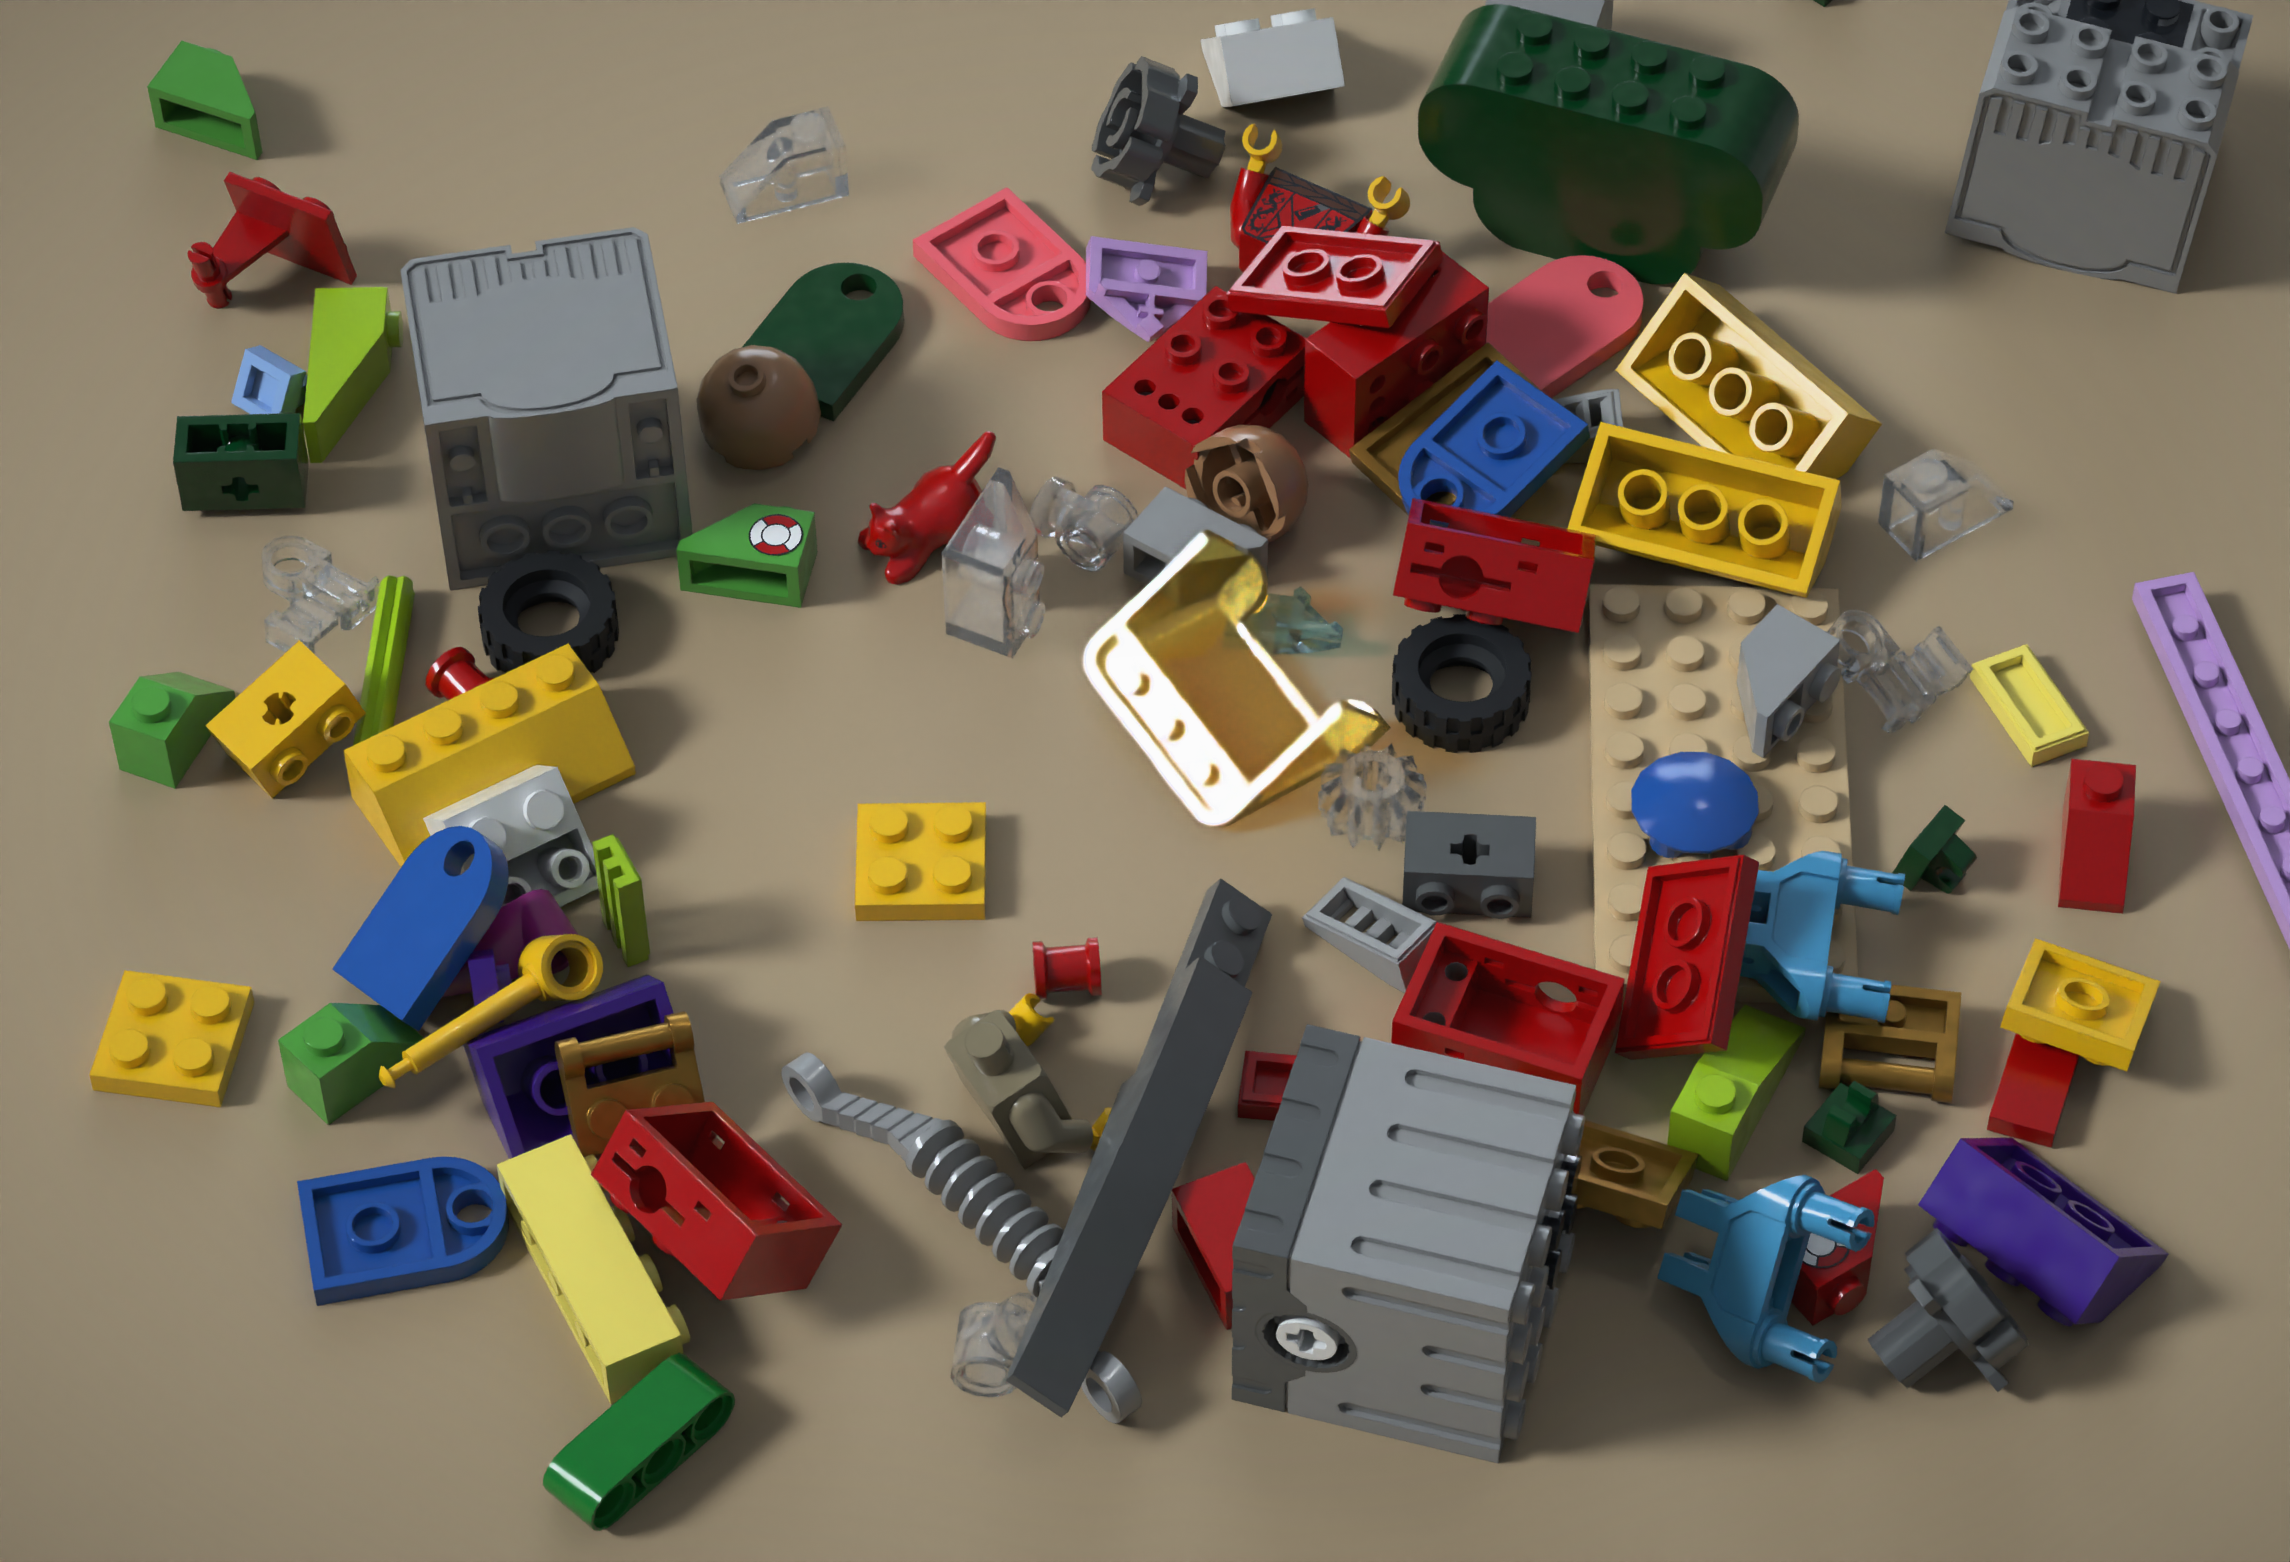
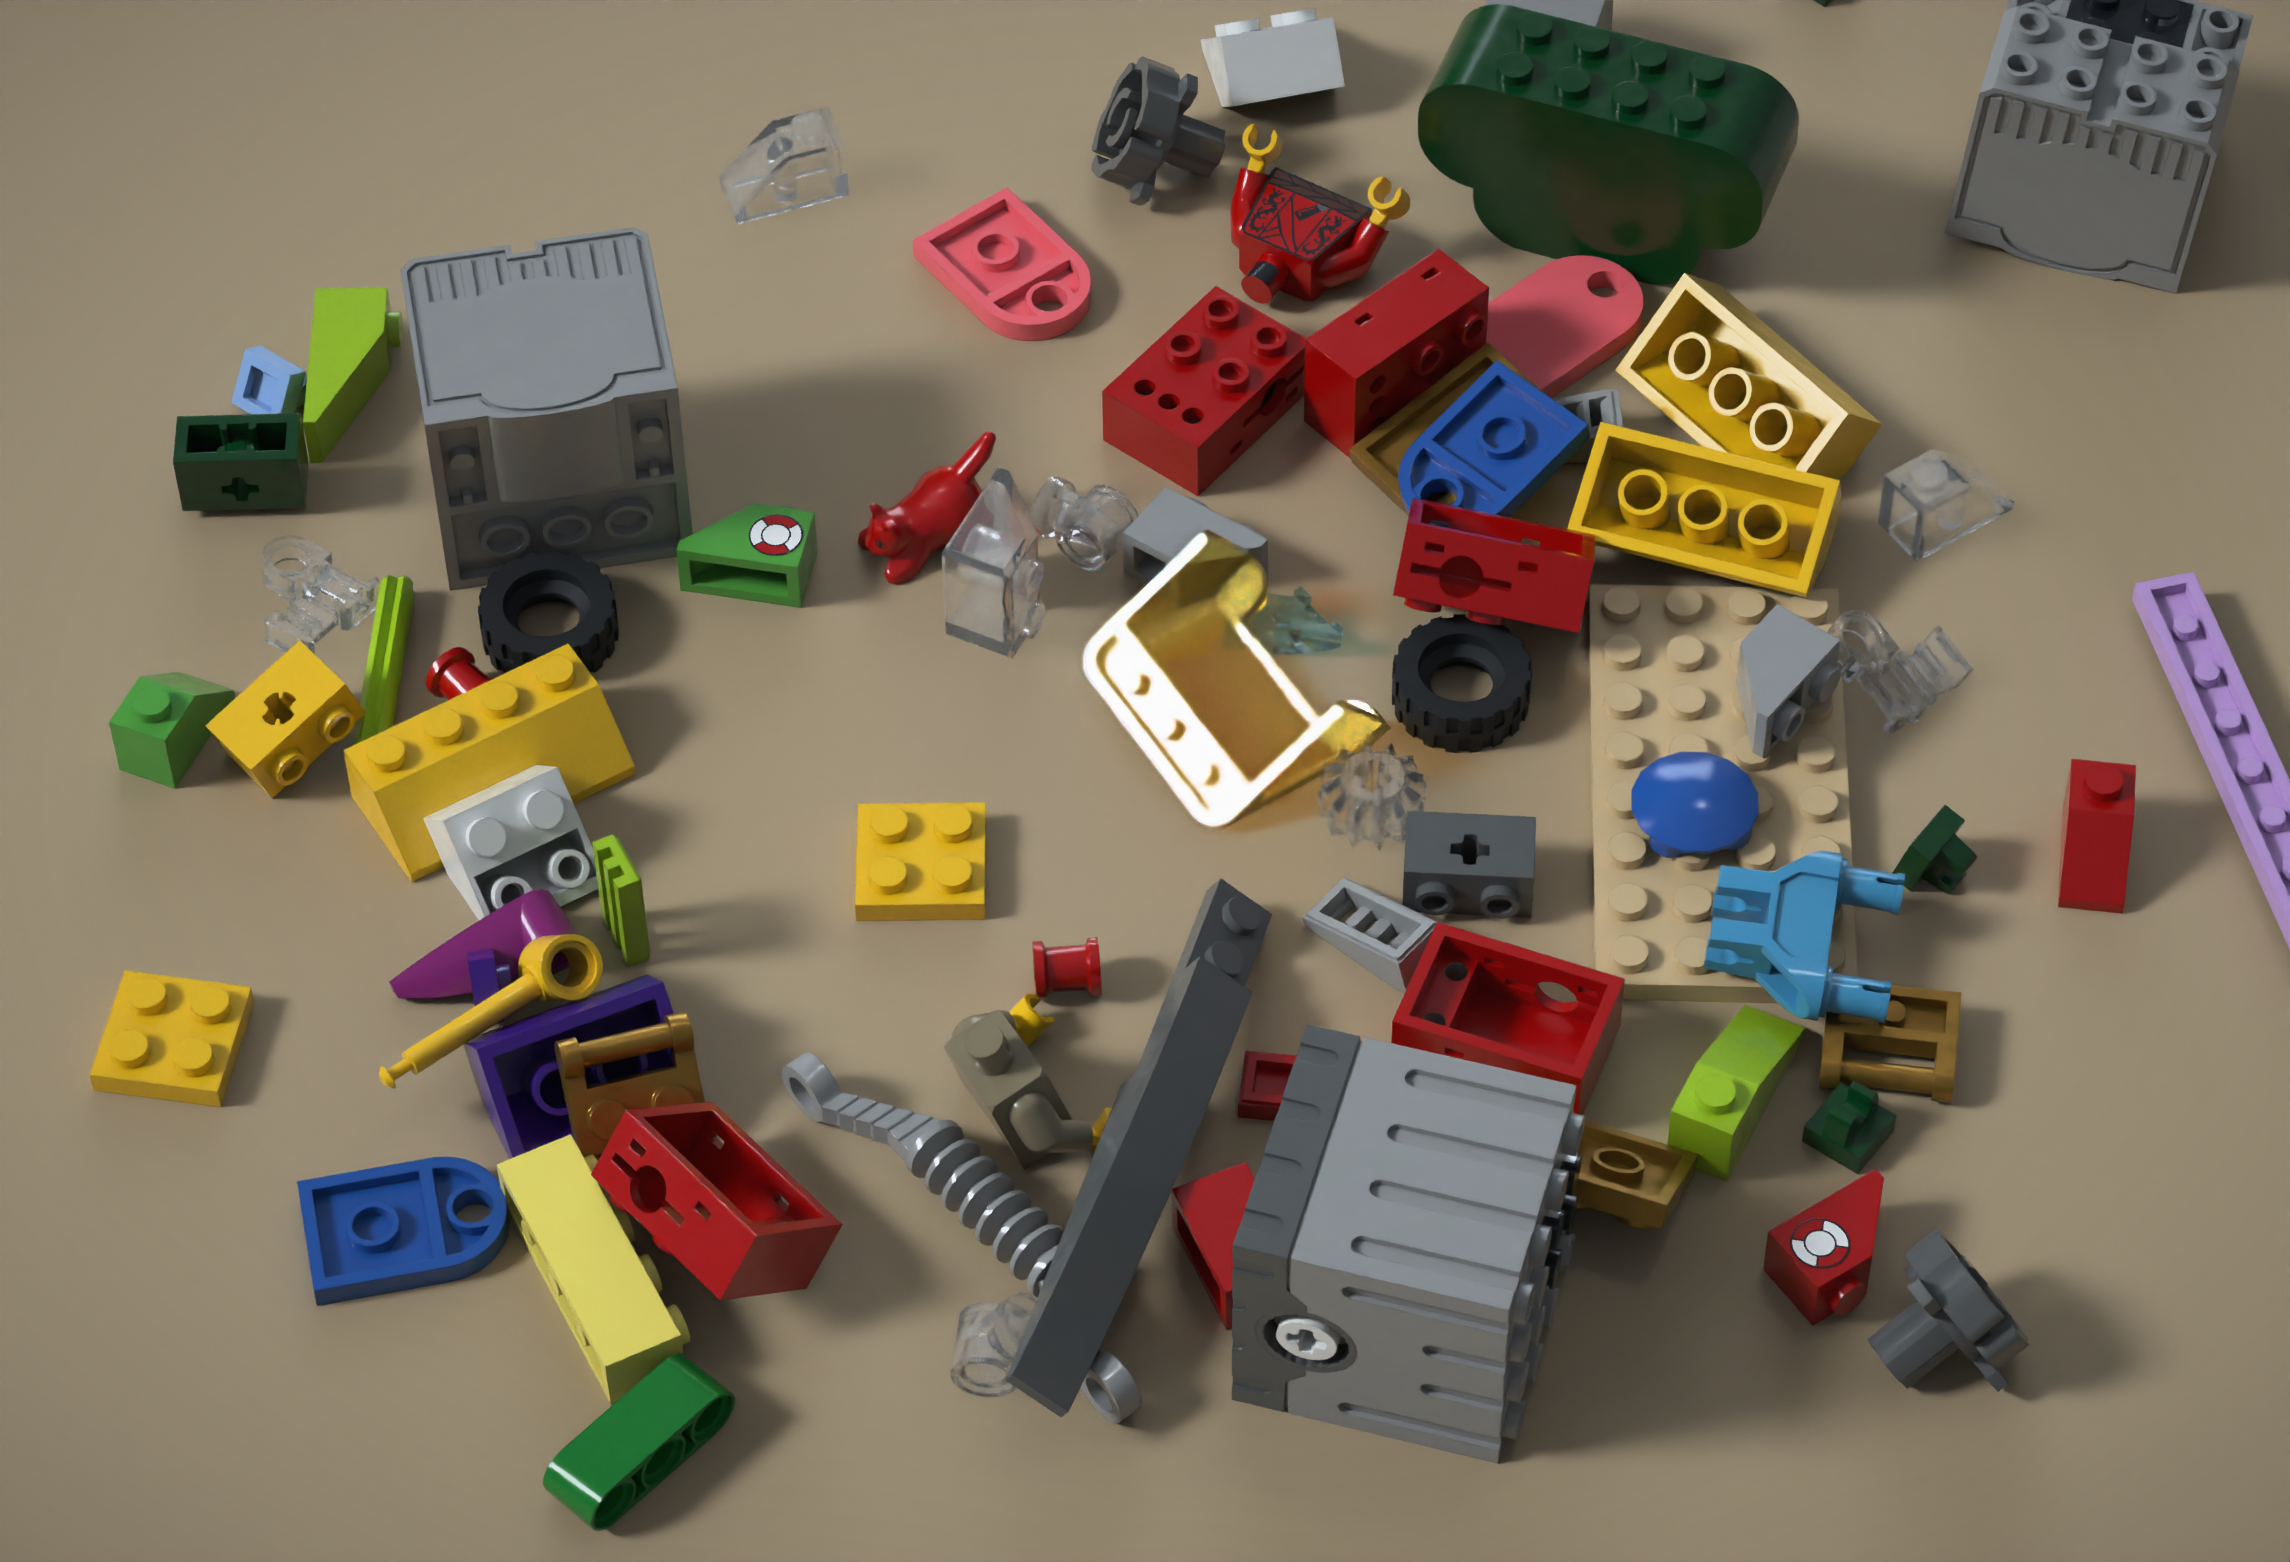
(205, 100): bright green slope -> none
(272, 224): red plate -> none
(338, 1055): bright green slope -> none
(427, 923): blue tile -> none
(757, 407): medium nougat cylinder -> none
(833, 335): dark green tile -> none
(1144, 283): lavender slope -> none
(1250, 479): medium nougat cylinder -> none
(1335, 276): red tile -> none
(1687, 958): red tile -> none
(1758, 1266): dark azure connector -> none
(2029, 705): light yellow tile -> none
(2032, 1091): red tile -> none
(2039, 1229): dark purple slope -> none
(2080, 1005): yellow plate -> none

